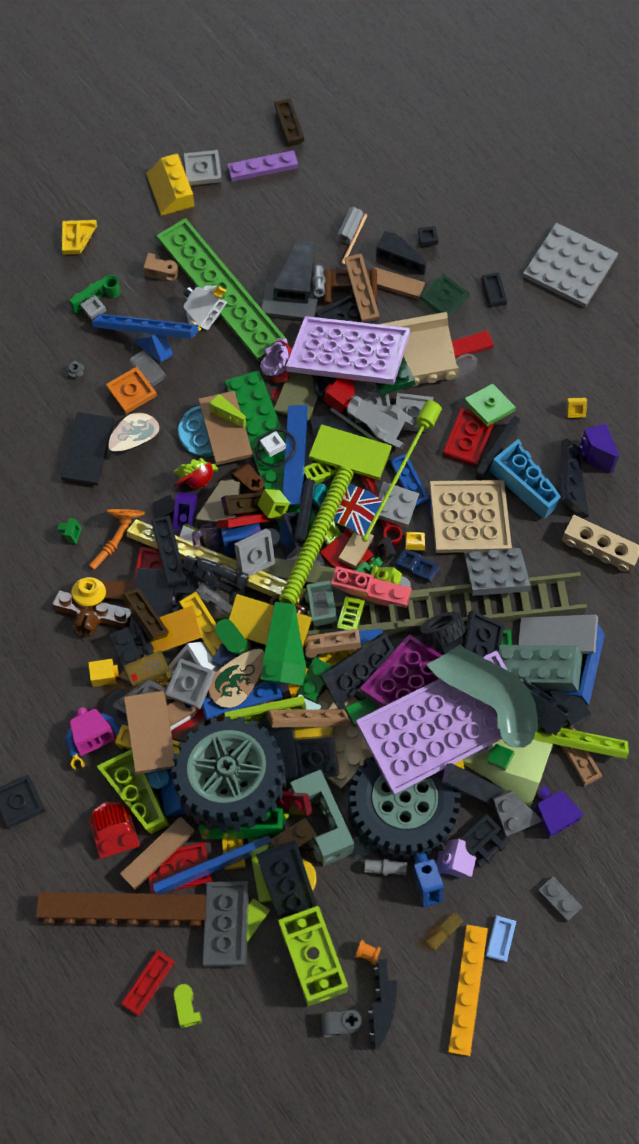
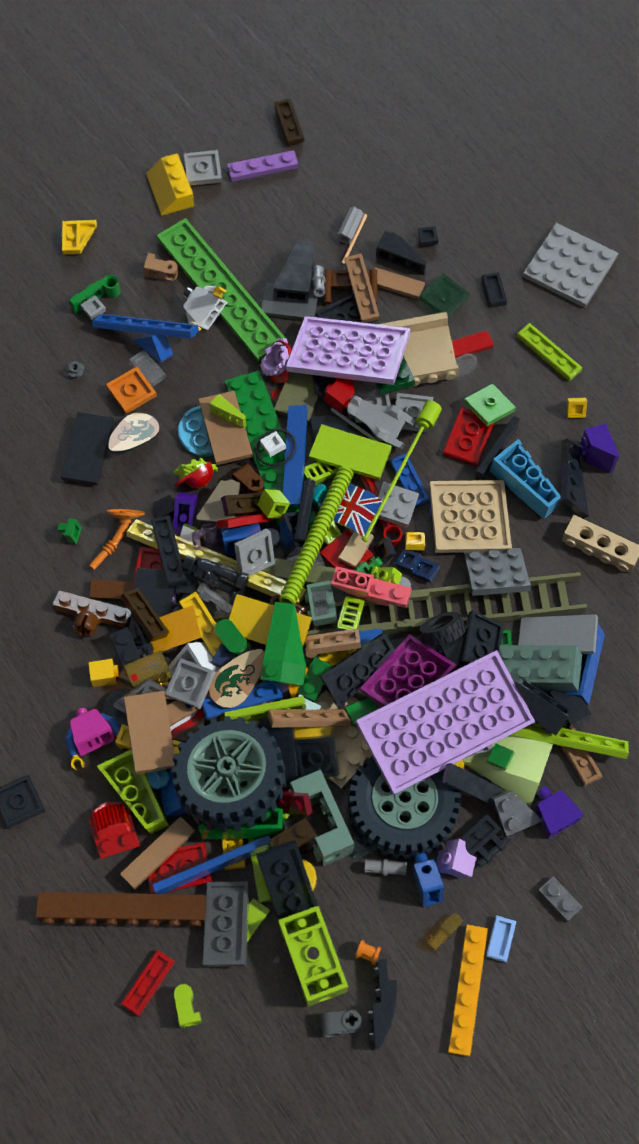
(88, 597): yellow piece -> none
(495, 687): sand green animal -> none
(549, 352): none -> lime tile

